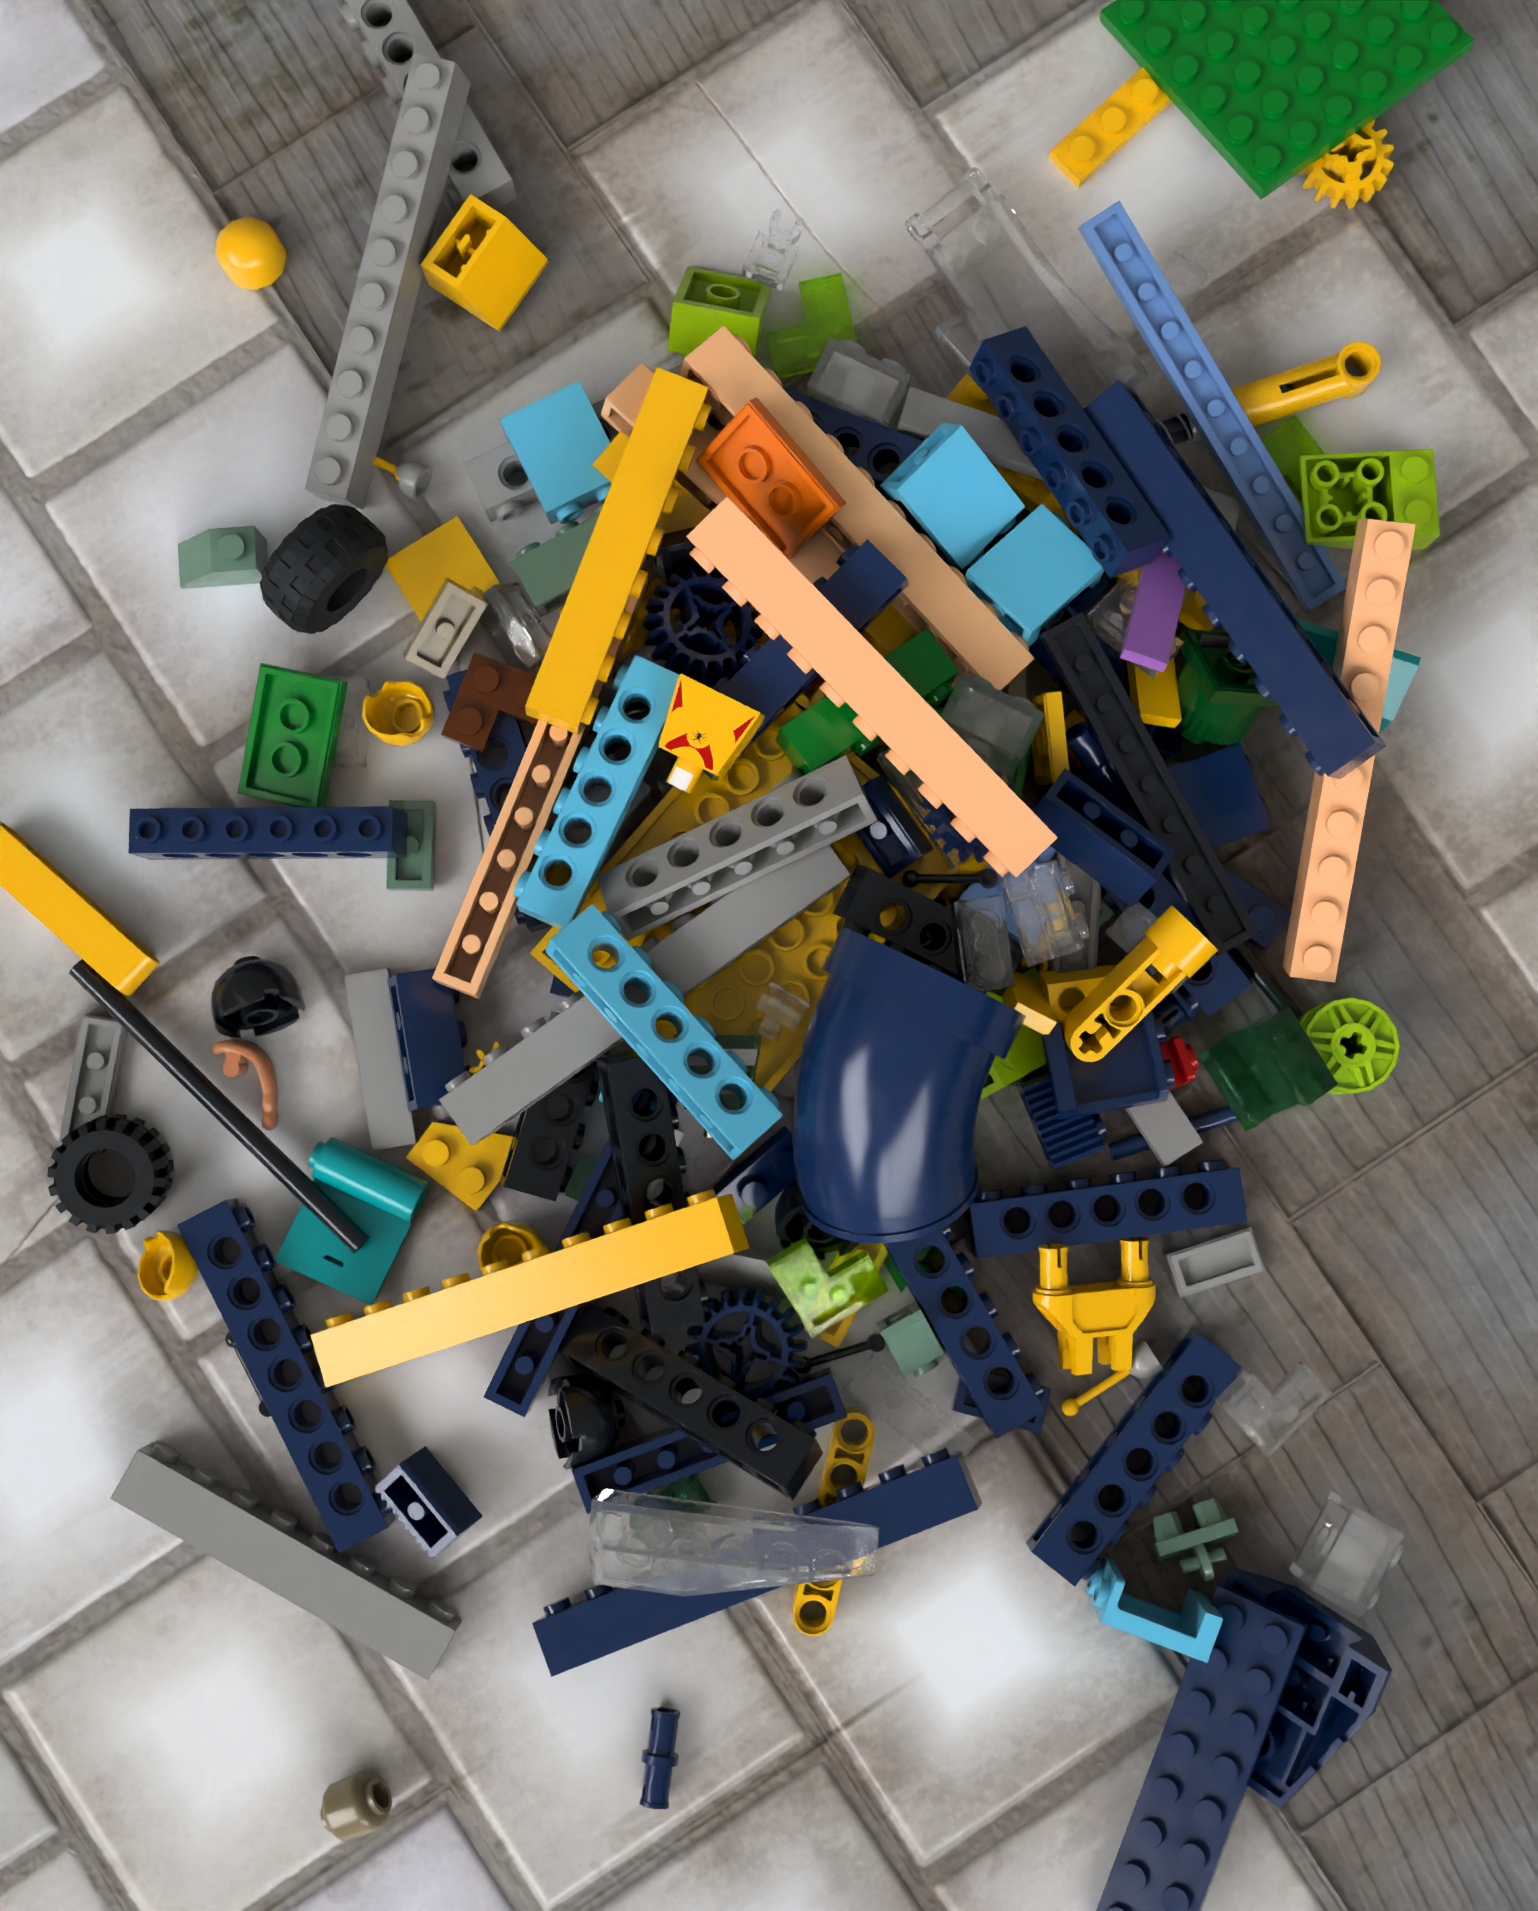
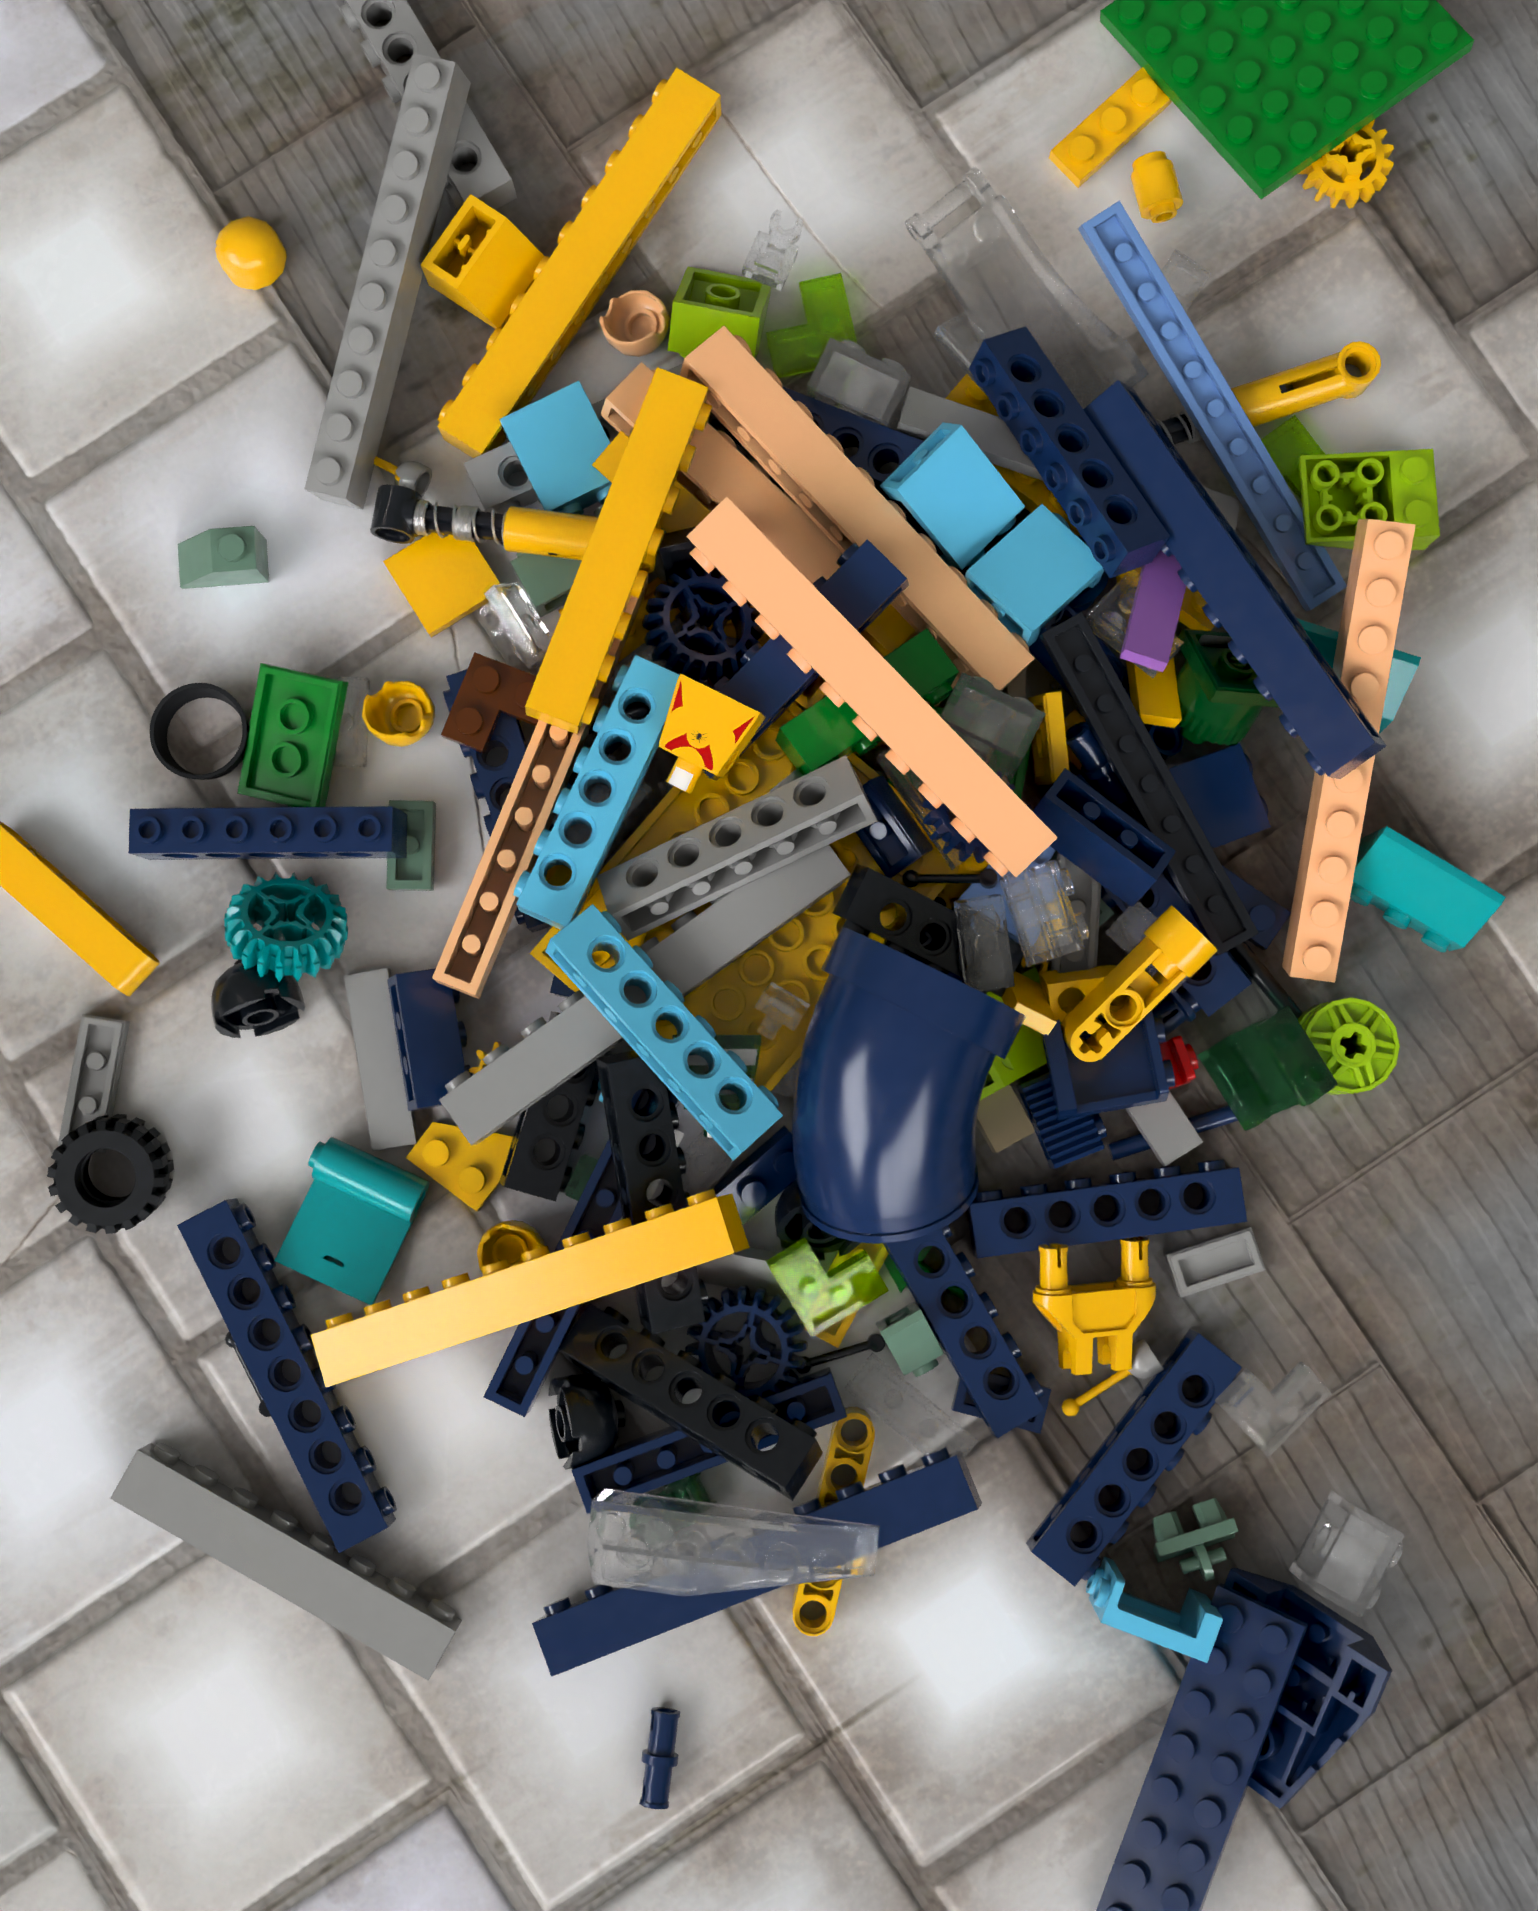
(166, 1267): yellow hair -> none
(170, 705): none -> black tyre
(220, 1107): black piece -> none
(236, 1056): nougat piece -> none
(287, 937): none -> teal gear
(324, 568): black tyre -> none
(356, 1806): dark tan head -> none
(404, 515): none -> piece
(428, 1502): dark blue brick -> none
(445, 627): dark tan panel -> none
(582, 264): none -> yellow brick
(635, 323): none -> light nougat hair
(770, 479): orange tile -> none
(1002, 1119): none -> dark tan panel
(1156, 187): none -> yellow brick
(1421, 890): none -> teal slope

